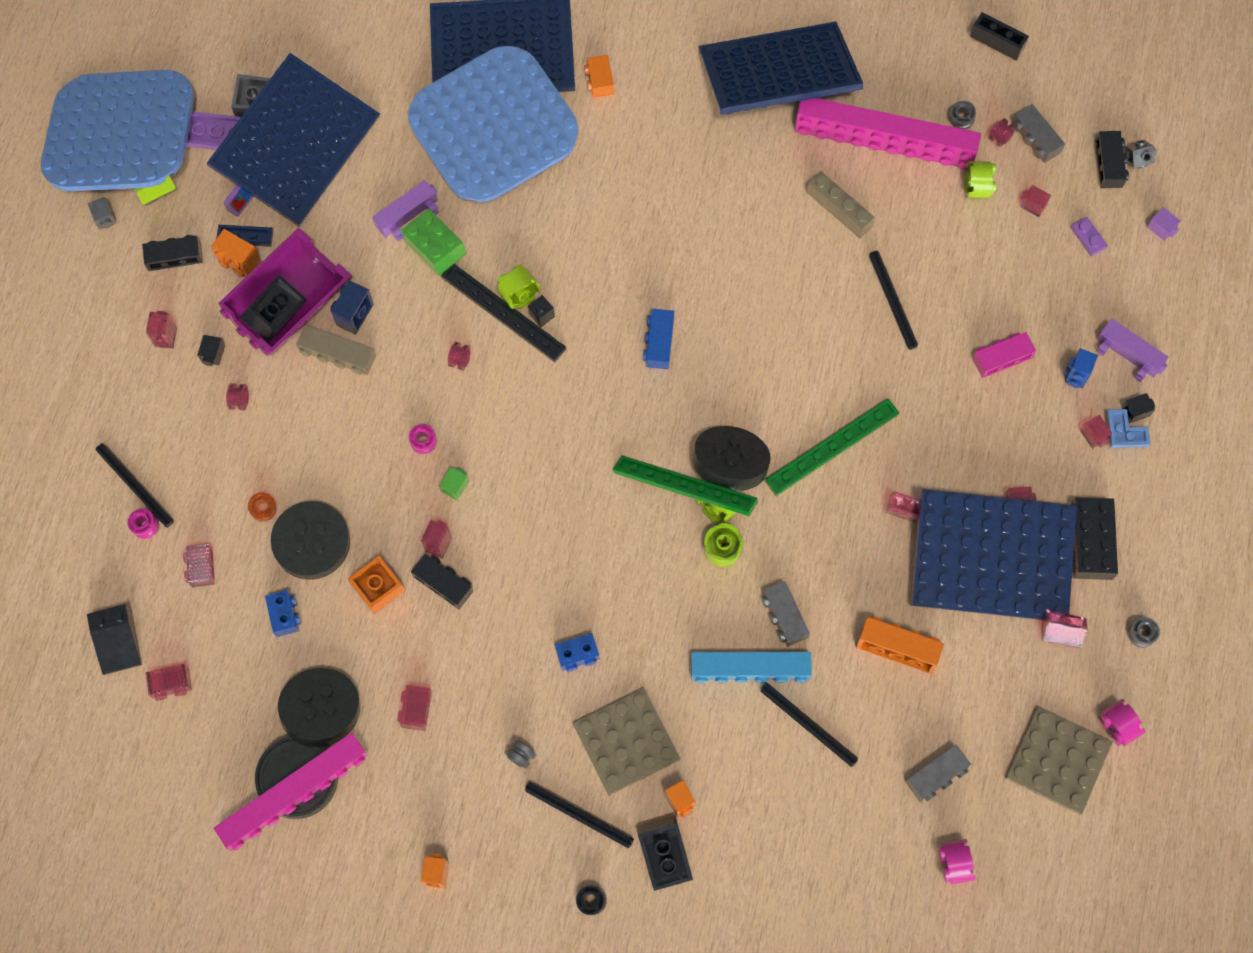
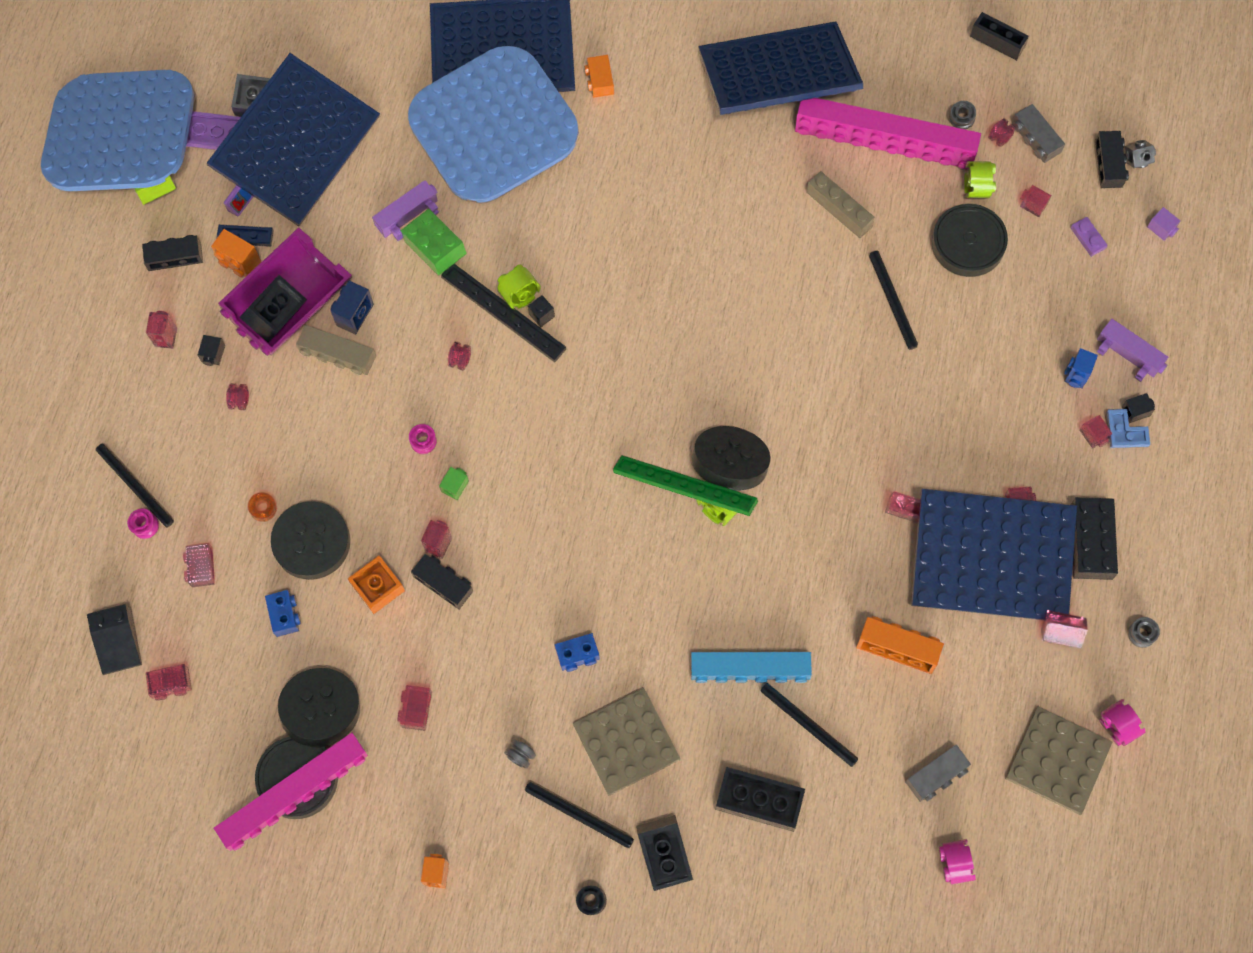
(102, 213): flat silver brick -> none
(659, 339): blue brick -> none
(680, 799): orange brick -> none
(727, 555): lime brick -> none
(760, 799): none -> black brick
(785, 614): flat silver brick -> none
(831, 447): green tile -> none
(969, 240): none -> pearl dark grey brick
(1004, 354): dark pink brick -> none

